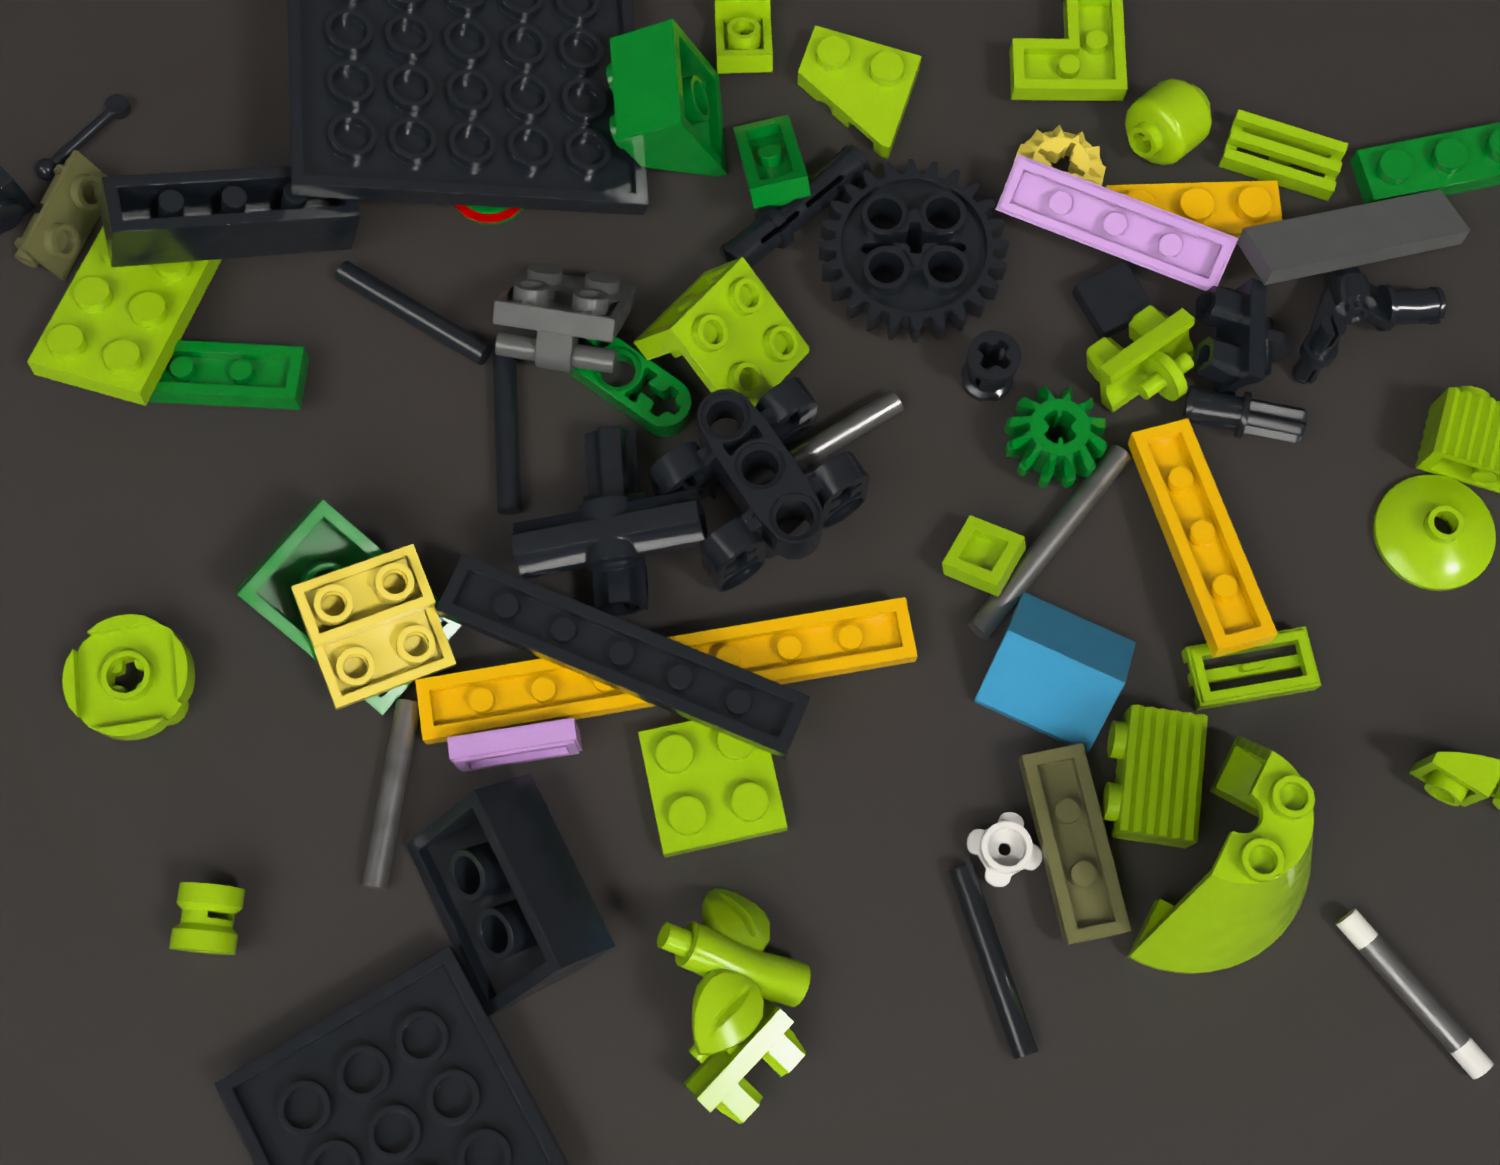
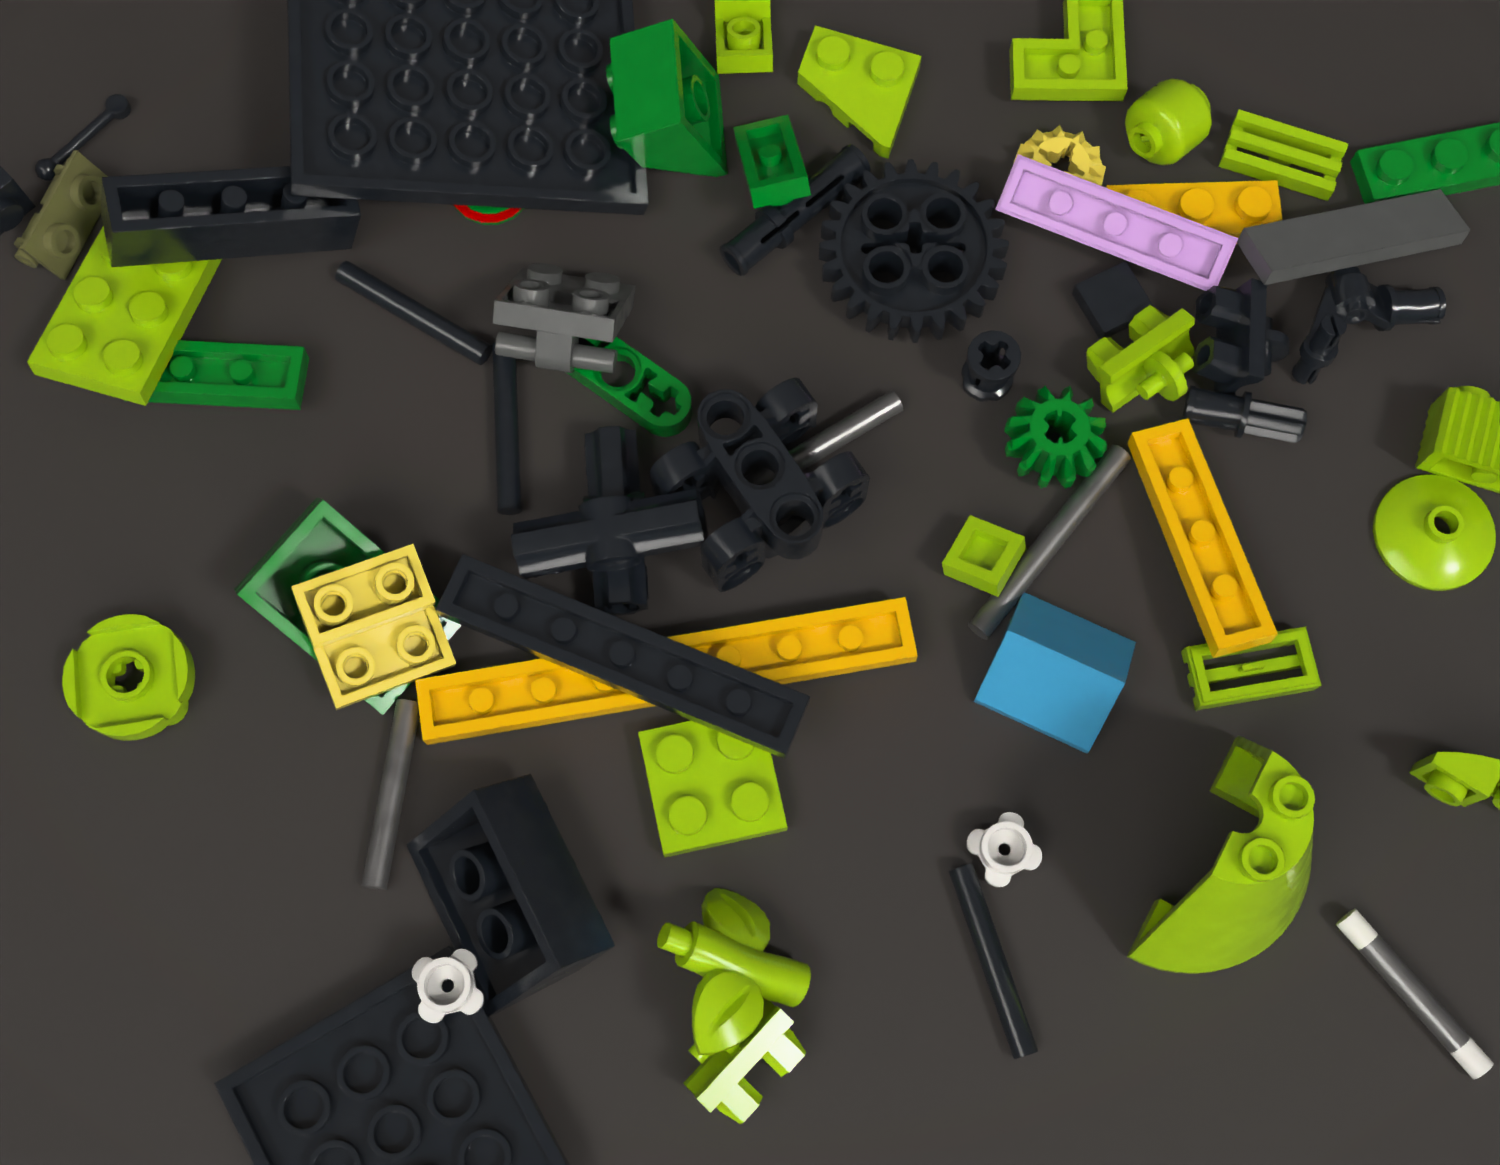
(204, 933): lime wheel -> none
(430, 976): none -> white plate
(515, 745): lavender tile -> none
(728, 332): lime bracket -> none
(1074, 844): olive plate -> none
(1156, 776): lime brick -> none

